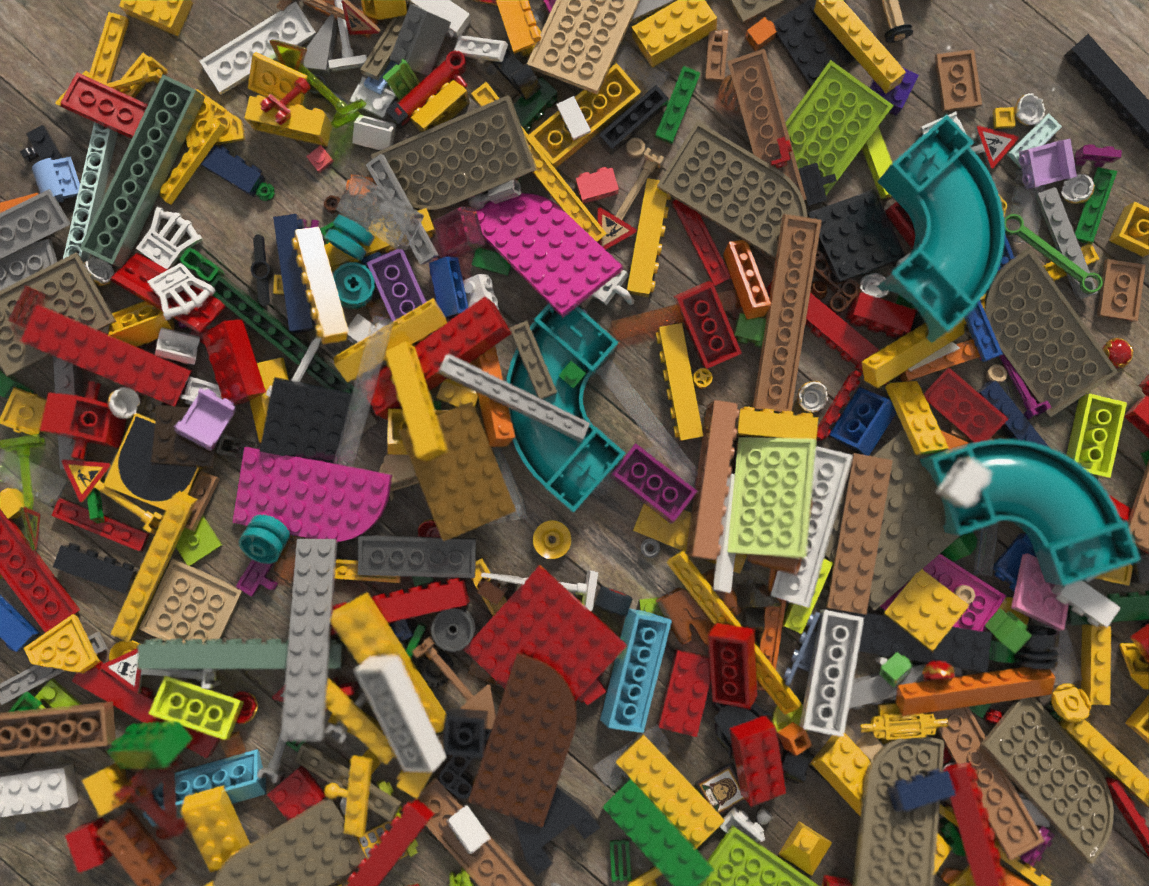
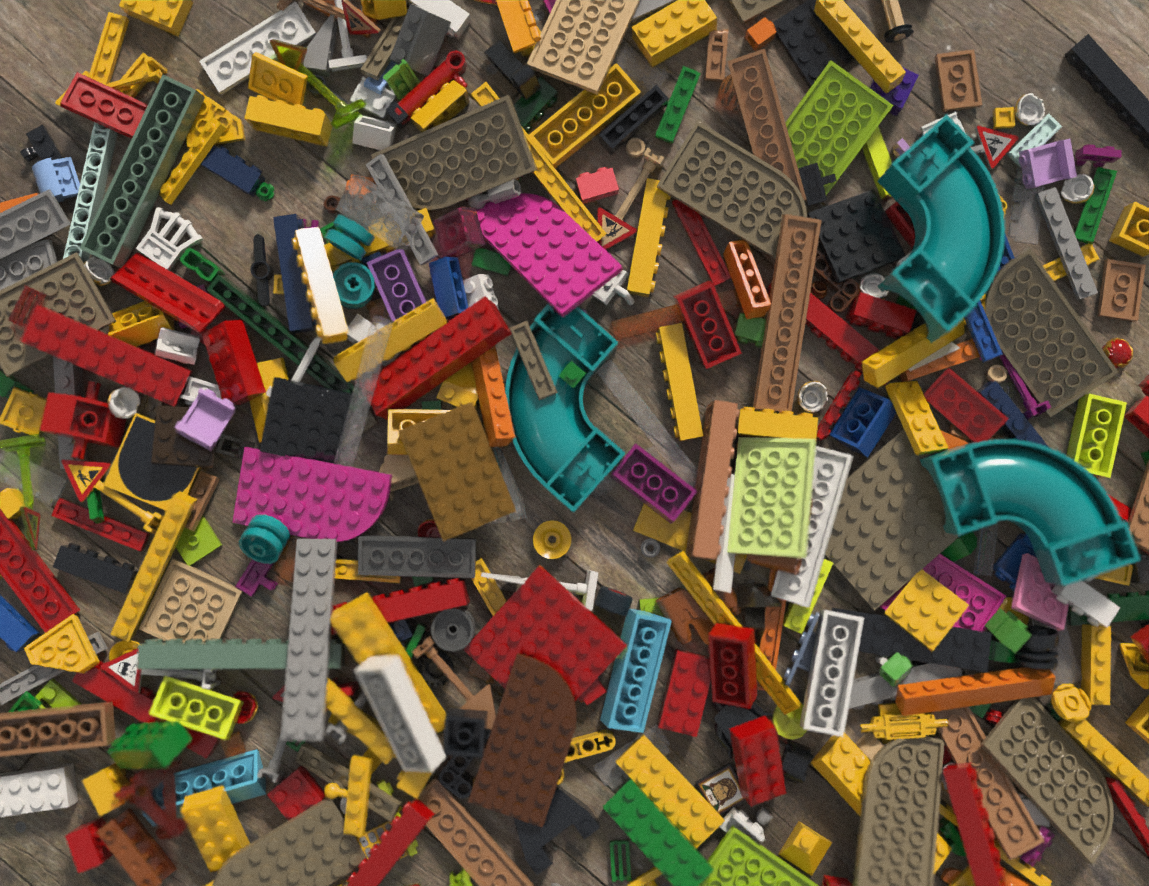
(173, 282): white plate -> none
(284, 113): red bar -> none
(320, 159): coral plate -> none
(416, 402): yellow brick -> none
(467, 829): white brick -> none
(481, 48): white tile -> none
(491, 590): reddish brown brick -> none
(513, 397): light grey plate -> none
(573, 118): white tile -> none
(581, 752): none -> yellow beam
(702, 380): yellow wheel -> none
(785, 148): red bracket -> none
(794, 738): orange brick -> none
(859, 533): medium nougat plate -> none
(900, 147): none -> plate
(921, 790): dark blue brick -> none
(938, 670): red hair -> none
(964, 482): white brick -> none
(965, 593): tan tile -> none
(1052, 254): bright green piece -> none

